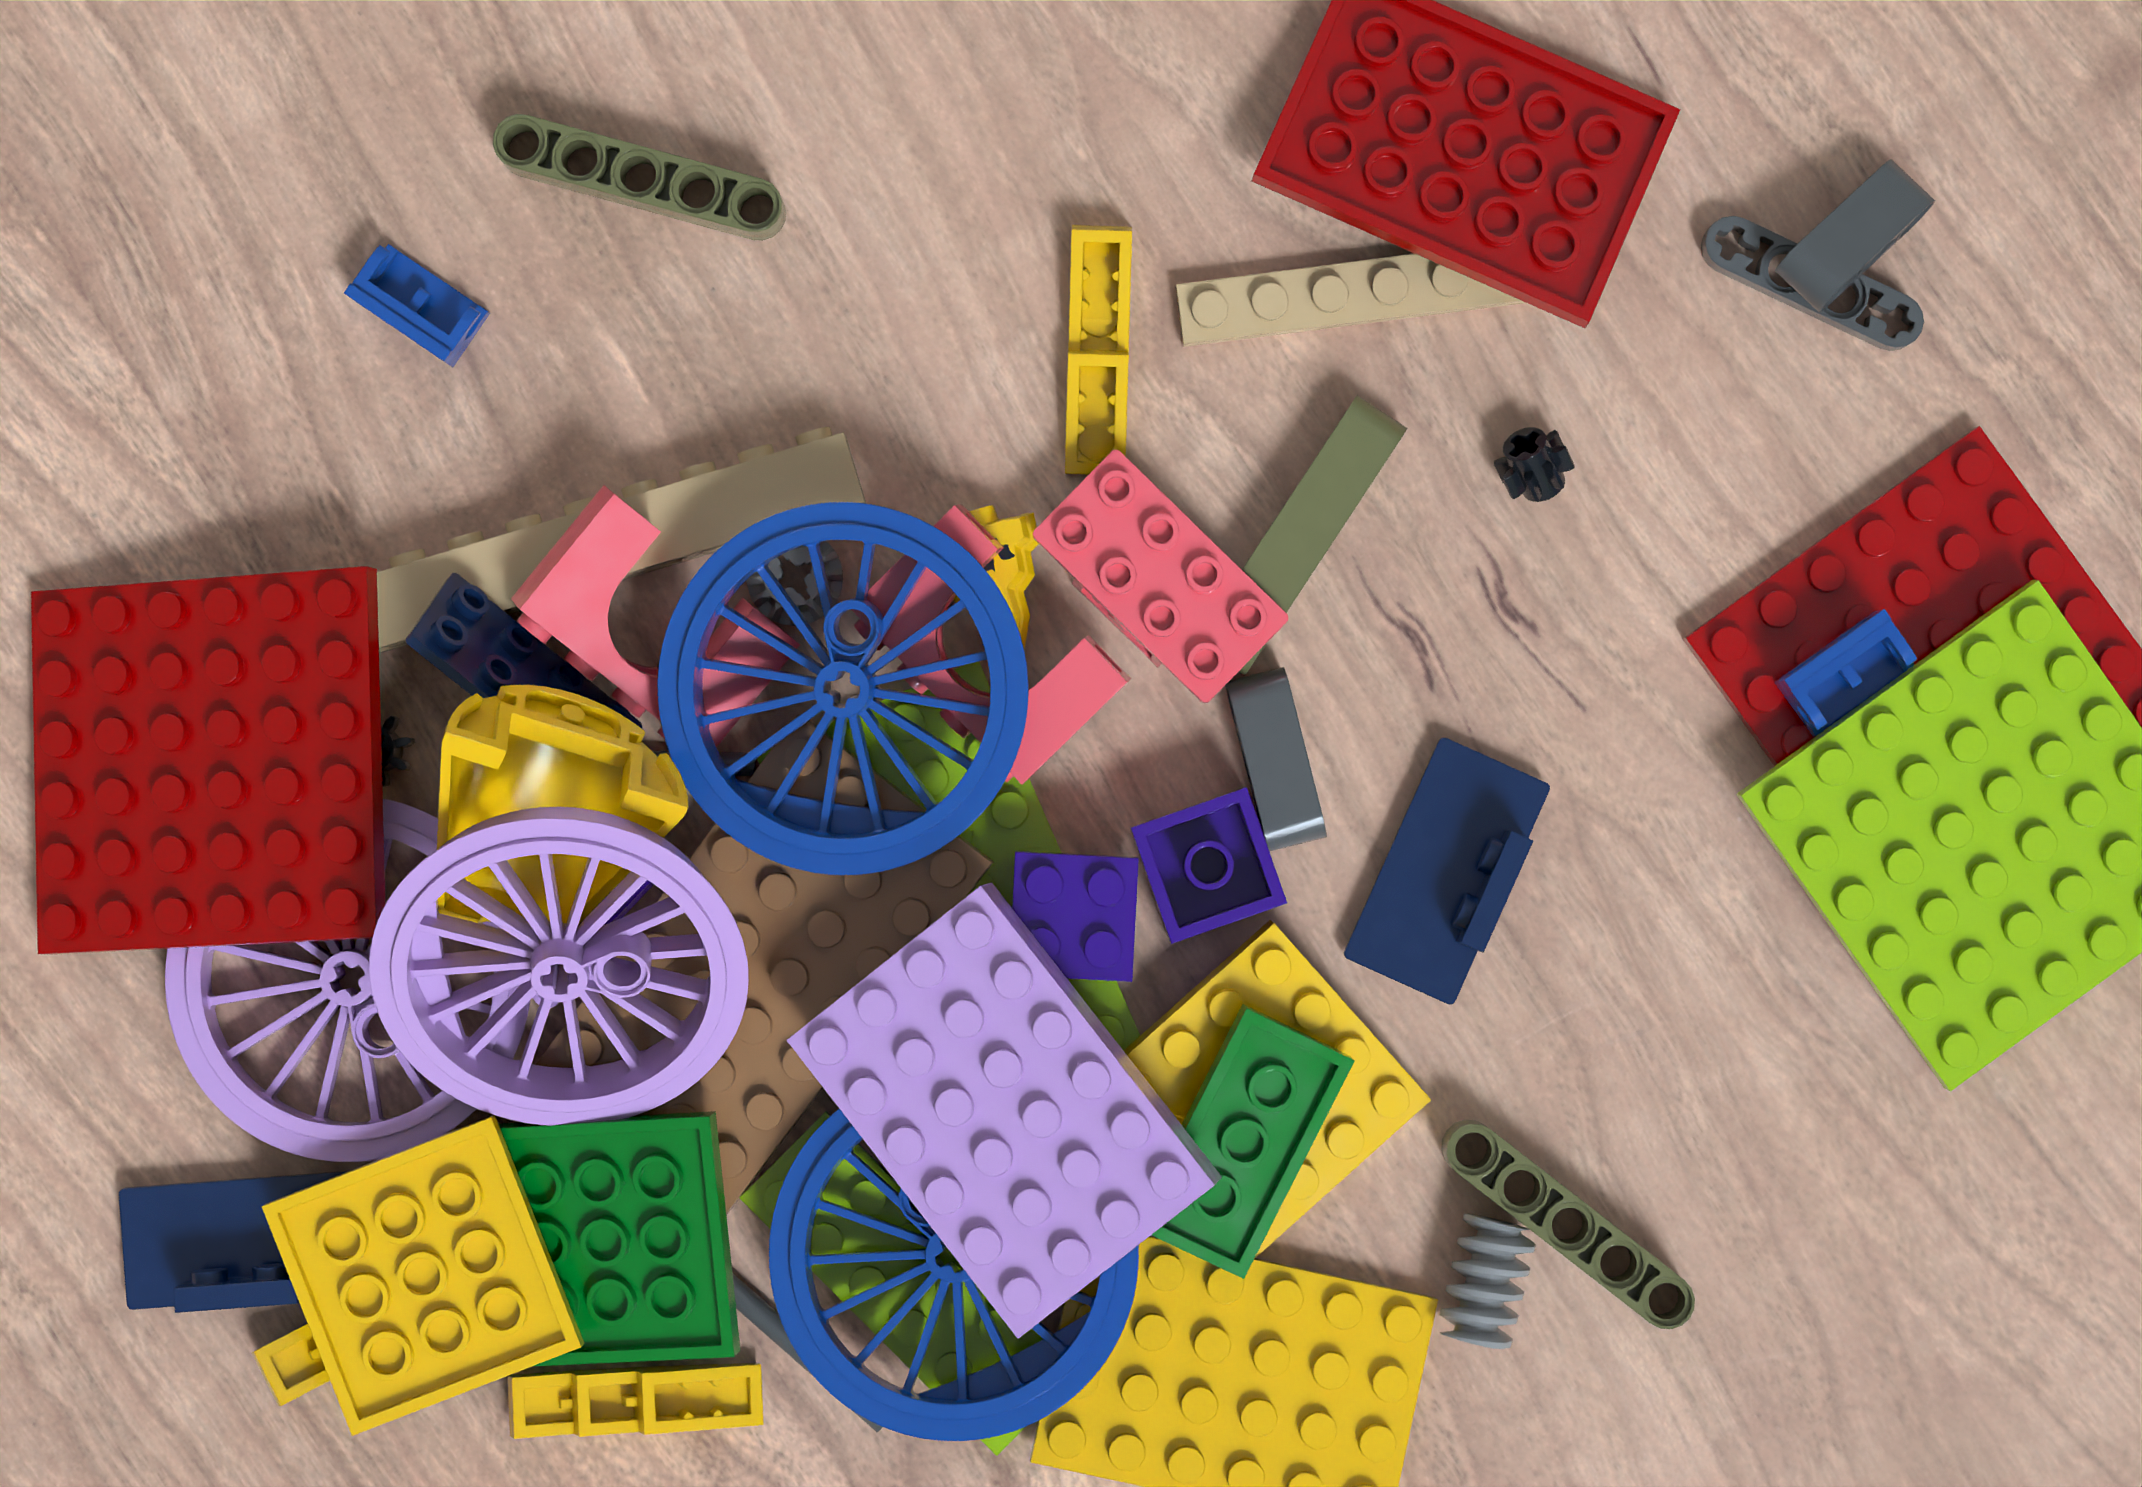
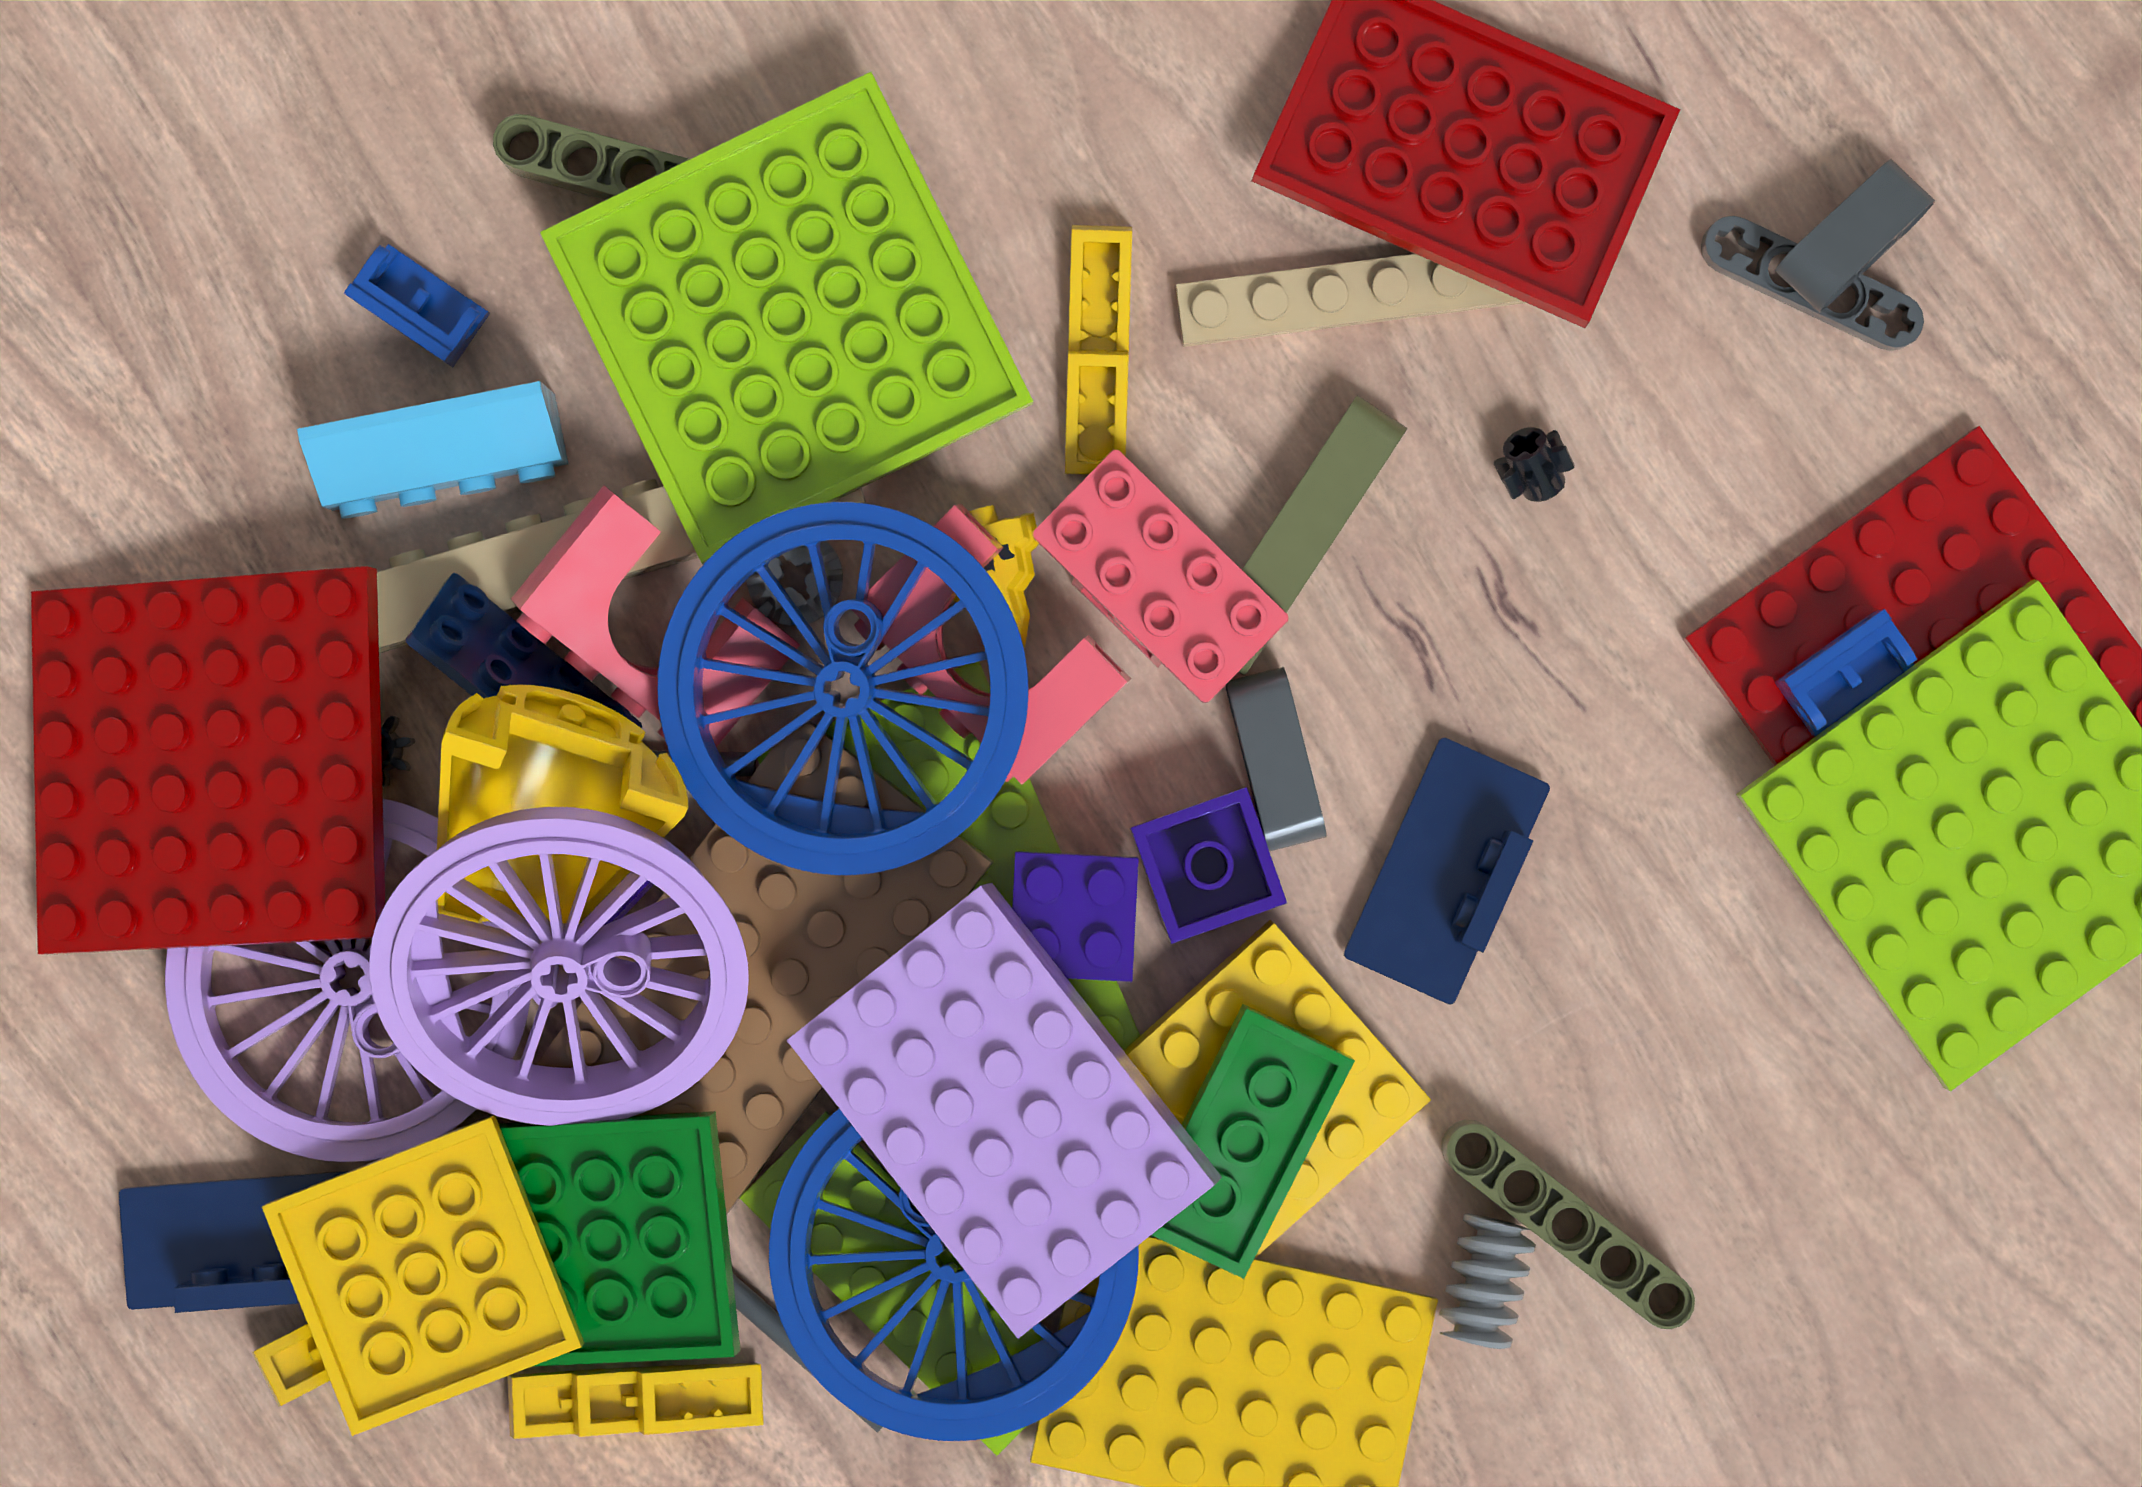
(435, 448): none -> medium azure slope
(787, 315): none -> lime plate

